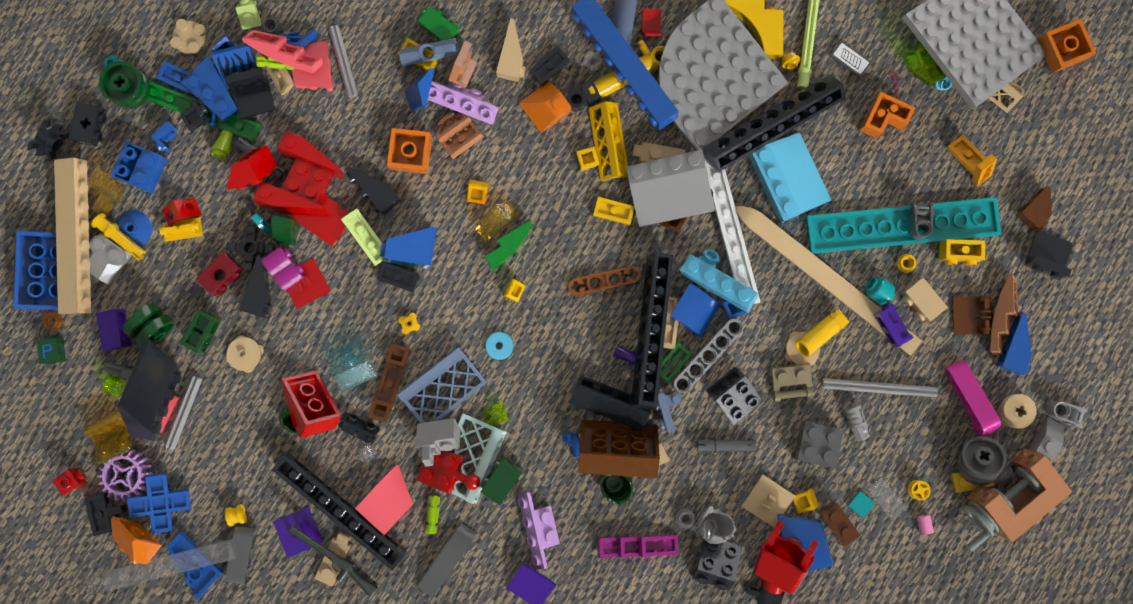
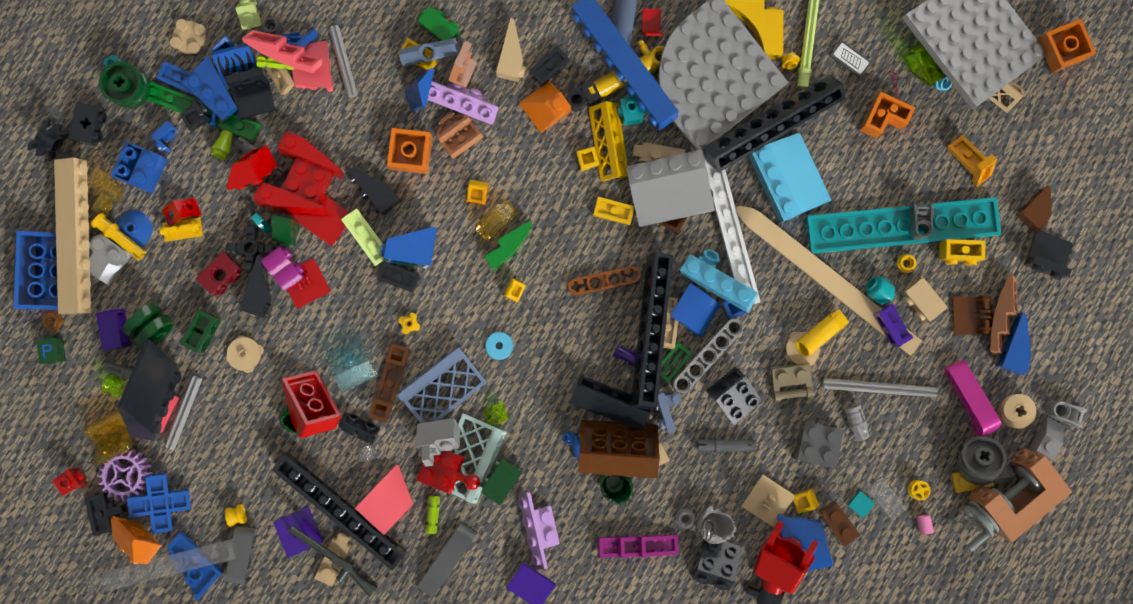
(629, 116): none -> teal brick

